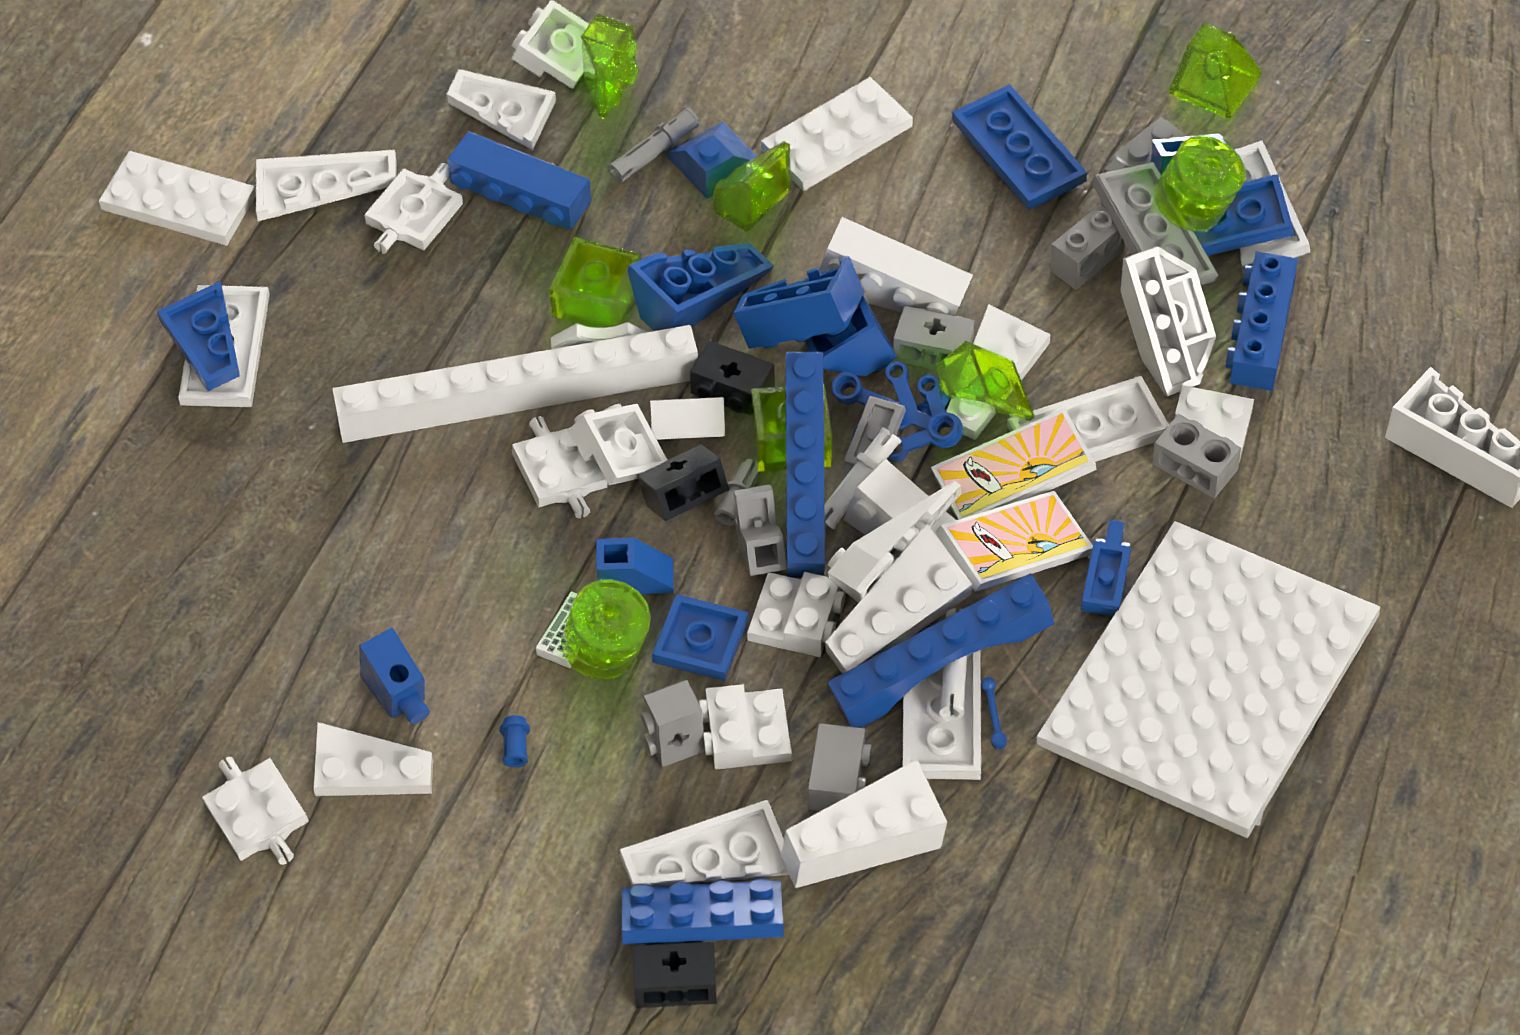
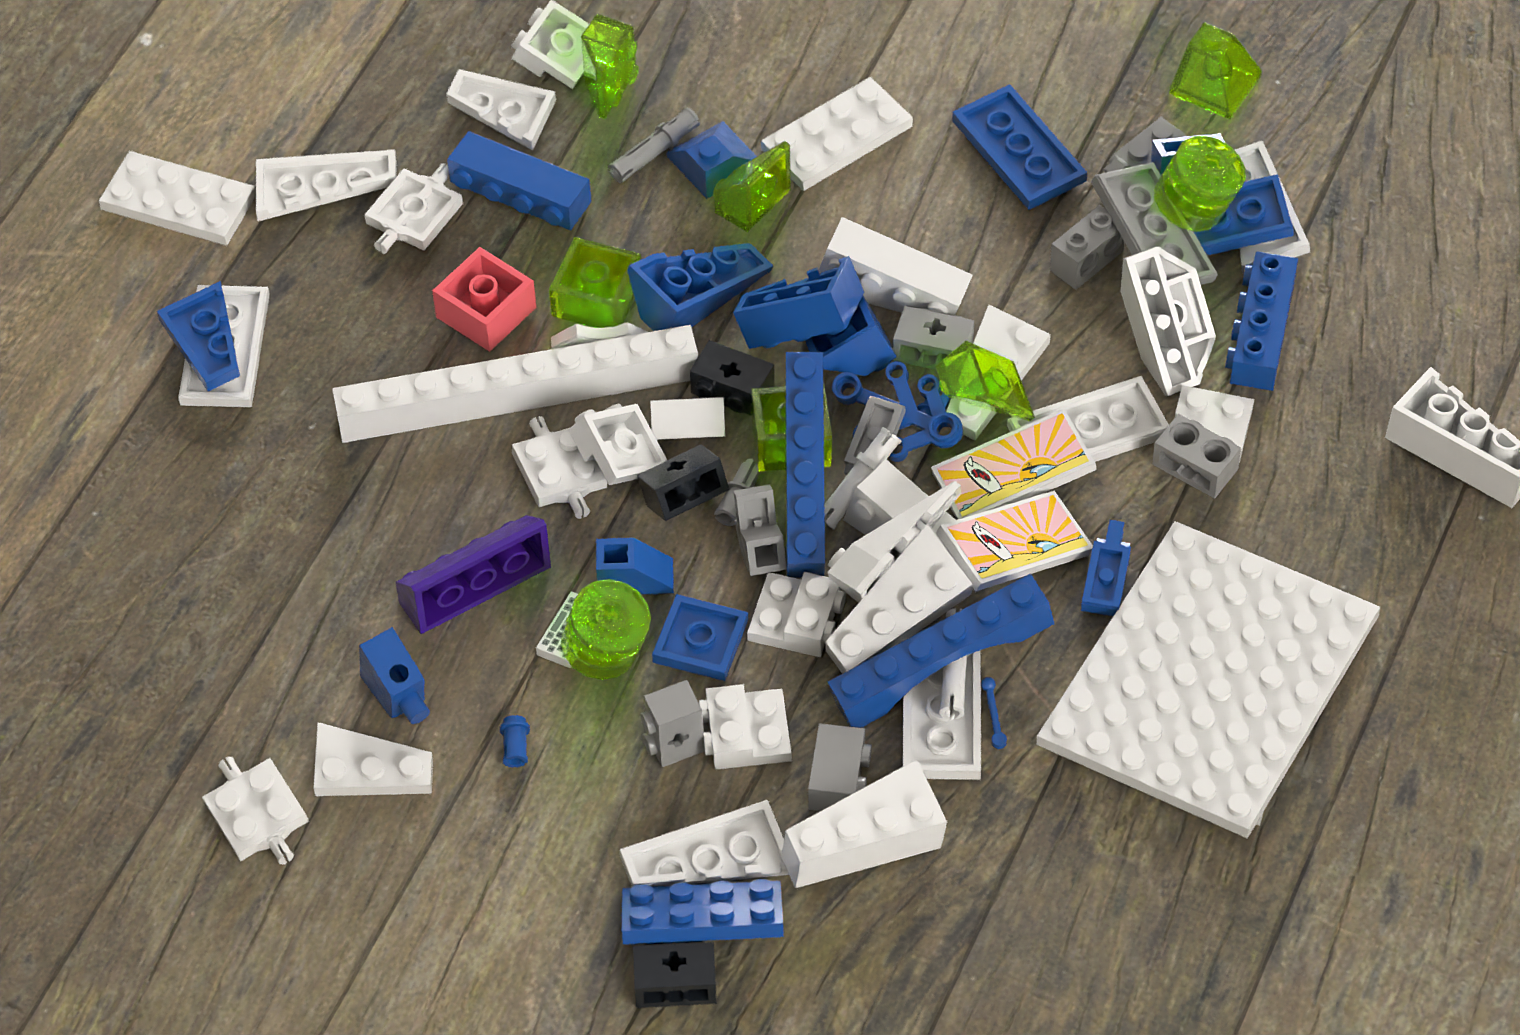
(475, 573): none -> dark purple slope
(484, 299): none -> coral brick

